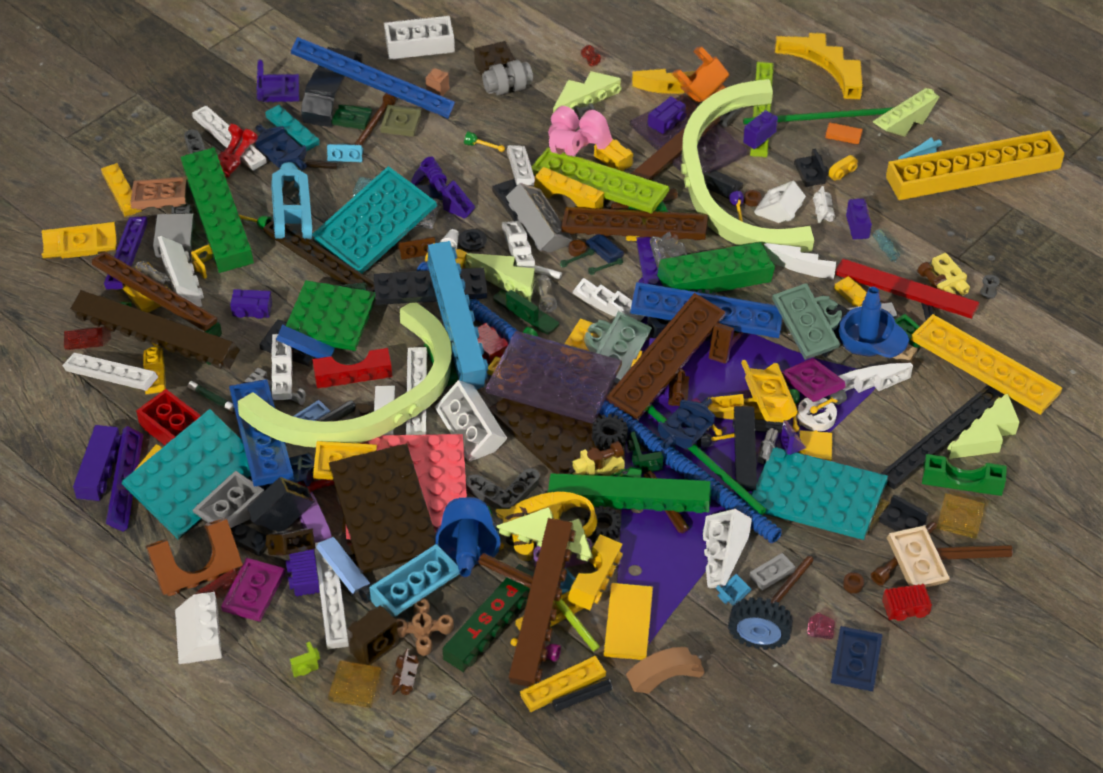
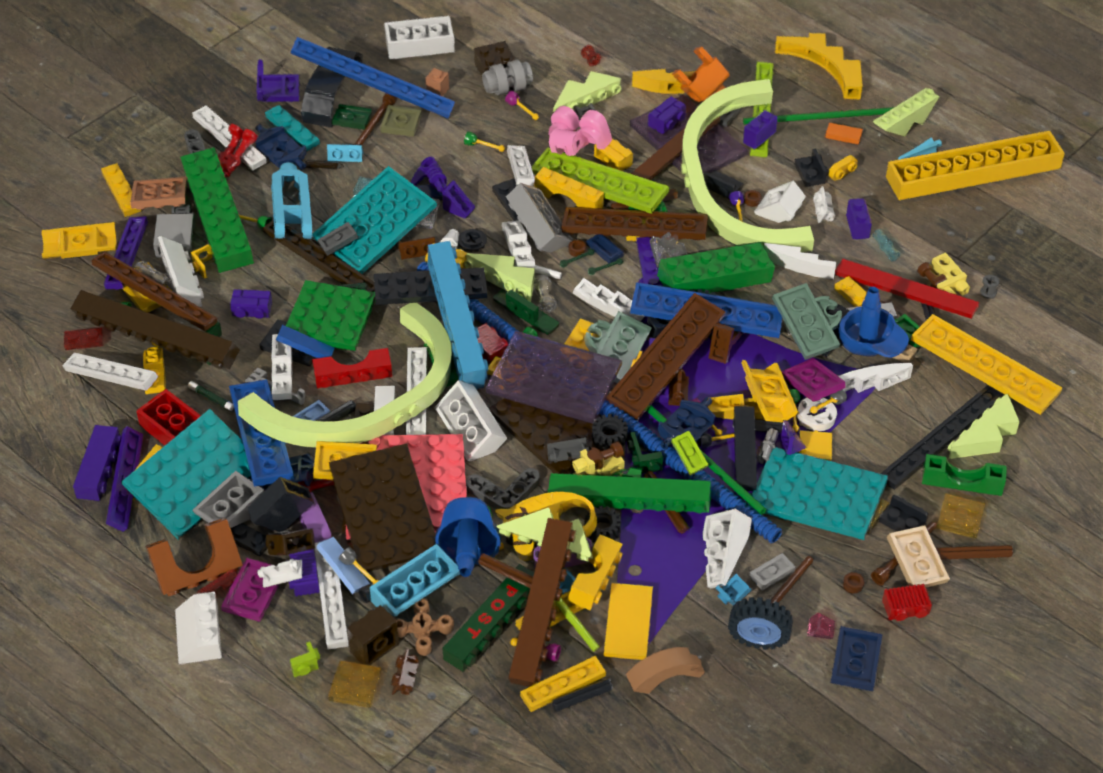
(282, 573): none -> white hinge
(337, 238): none -> dark grey plate
(349, 557): none -> dark grey hinge
(513, 99): none -> hinge
(562, 450): none -> dark grey hinge
(689, 453): none -> lime plate

